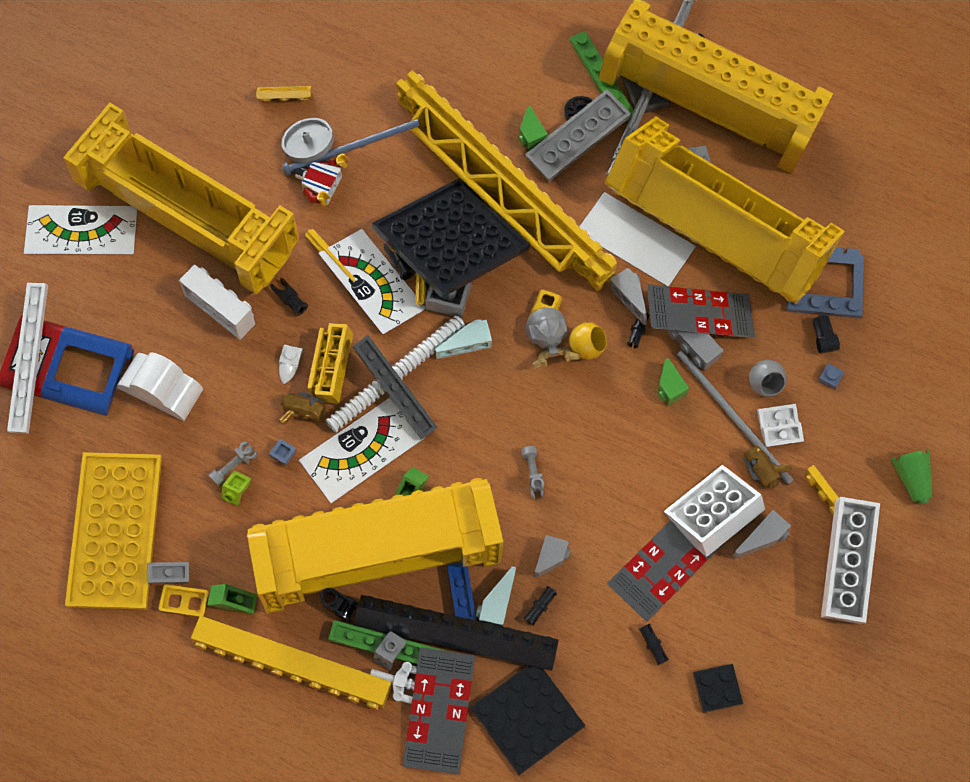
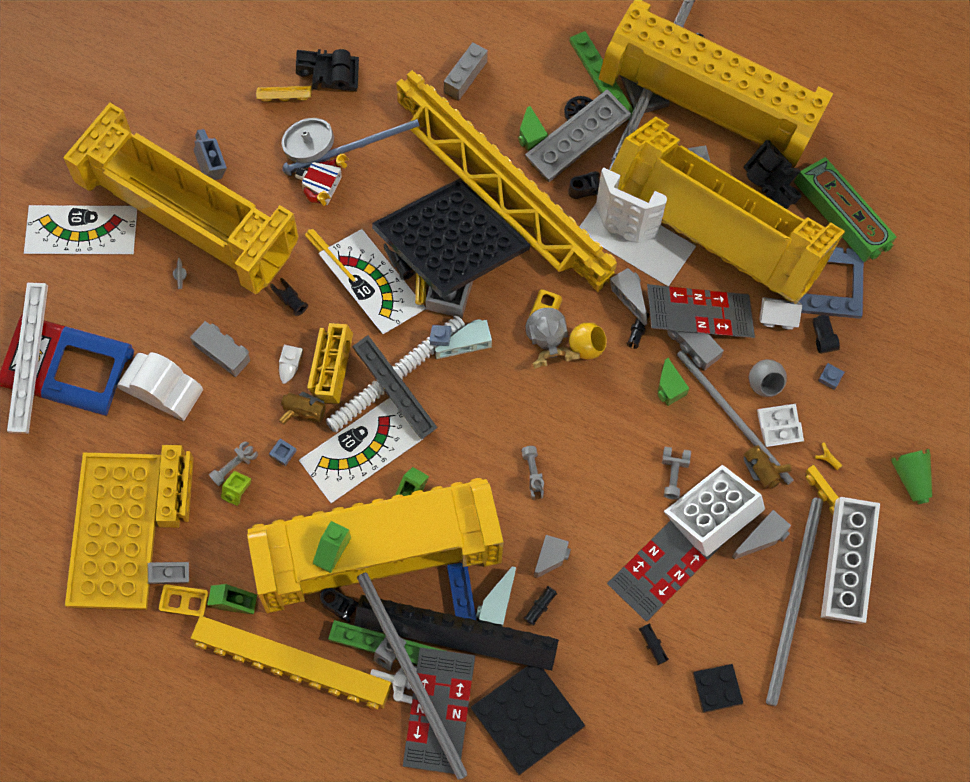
(169, 487): none -> yellow brick
(179, 274): none -> light grey piece
(209, 156): none -> sand blue hinge
(217, 301): white brick -> none
(220, 348): none -> light grey brick
(331, 546): none -> bright green slope
(332, 70): none -> black plate
(412, 676): none -> light grey axle
(440, 335): none -> sand blue plate
(465, 71): none -> light grey brick
(588, 185): none -> black piece
(627, 214): none -> white slope
(672, 491): none -> light grey bar
(774, 174): none -> black plate
(780, 312): none -> white brick
(794, 602): none -> light grey axle
(829, 457): none -> yellow bar
(845, 209): none -> brick

